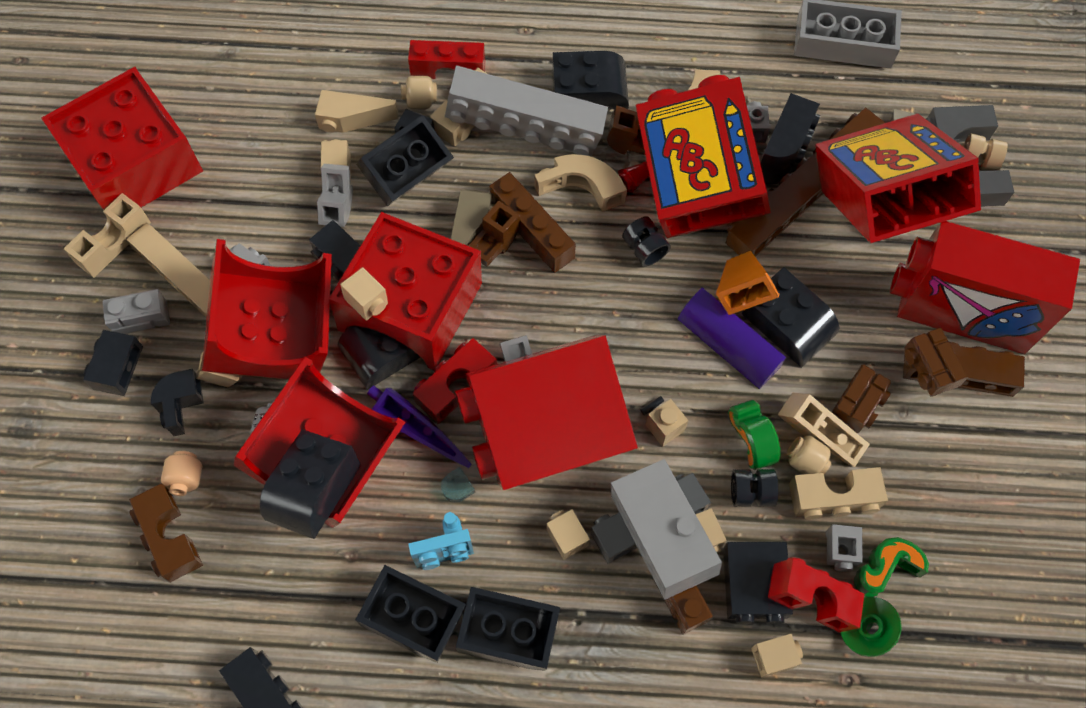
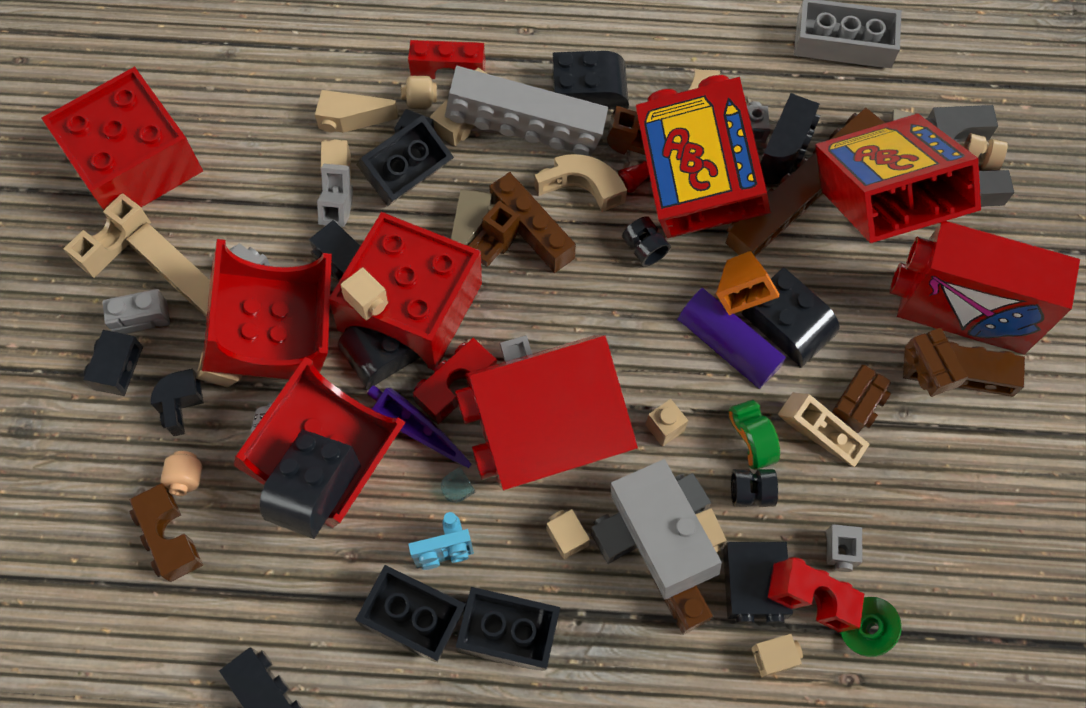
(652, 405): black piece -> none
(809, 455): tan head -> none
(813, 497): tan arch -> none
(882, 561): green animal -> none

